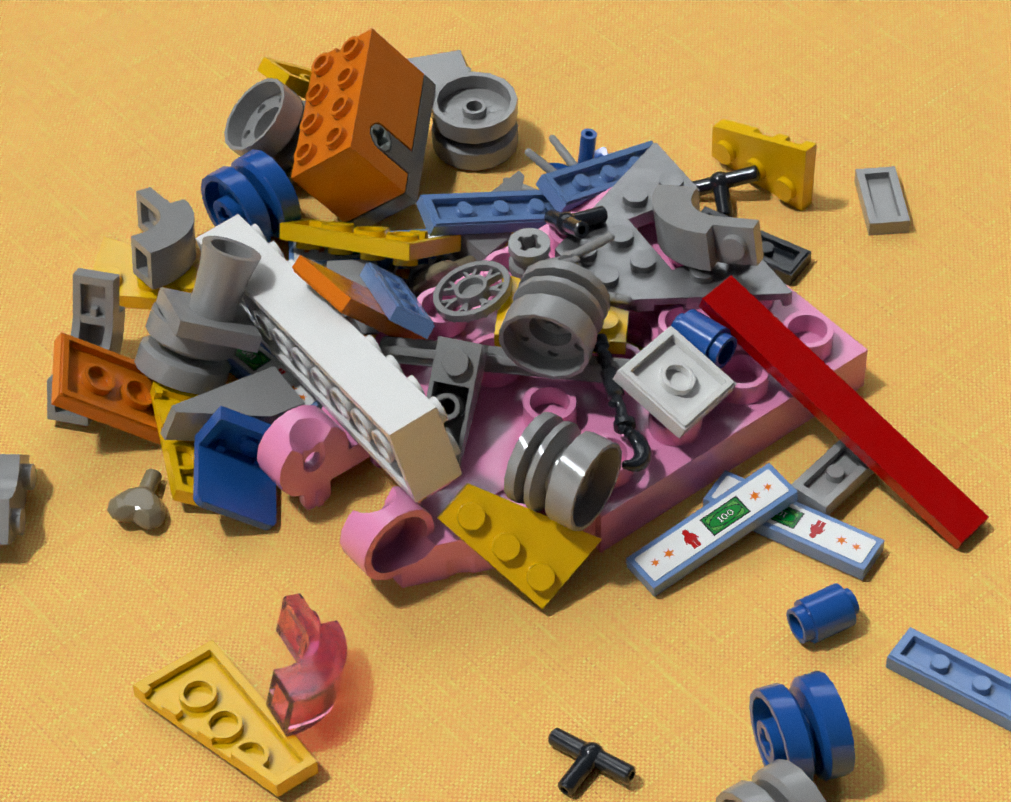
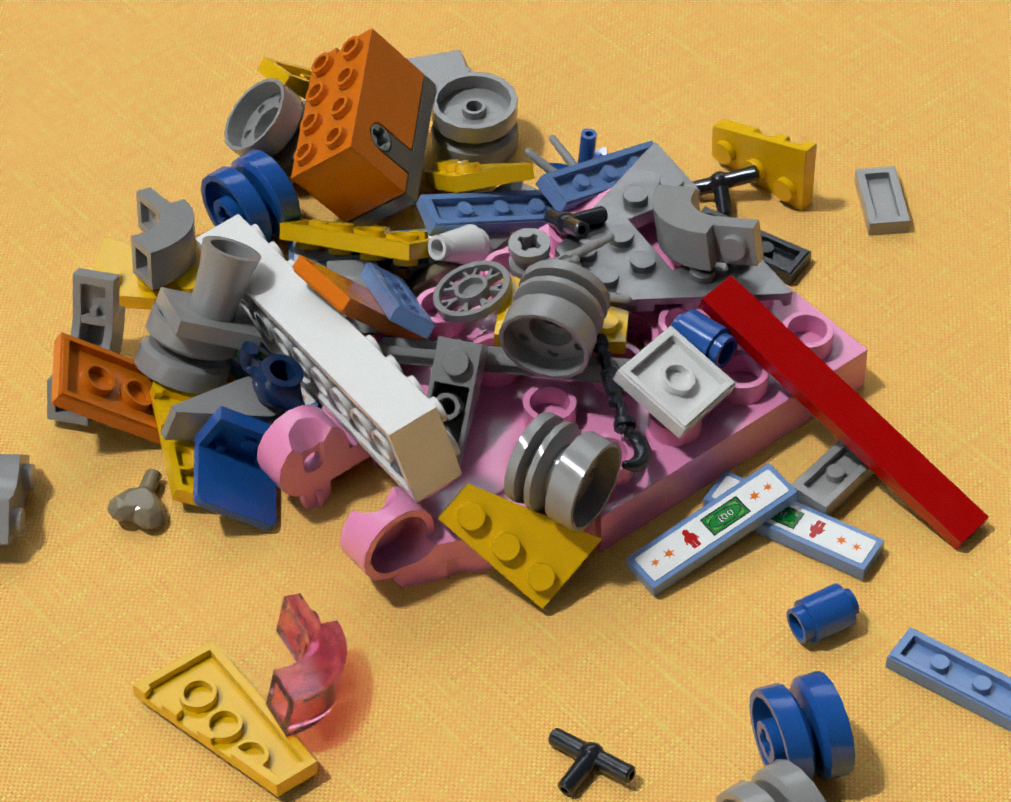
(274, 379): none -> dark blue piece
(460, 245): none -> white cone
(465, 176): none -> yellow wing

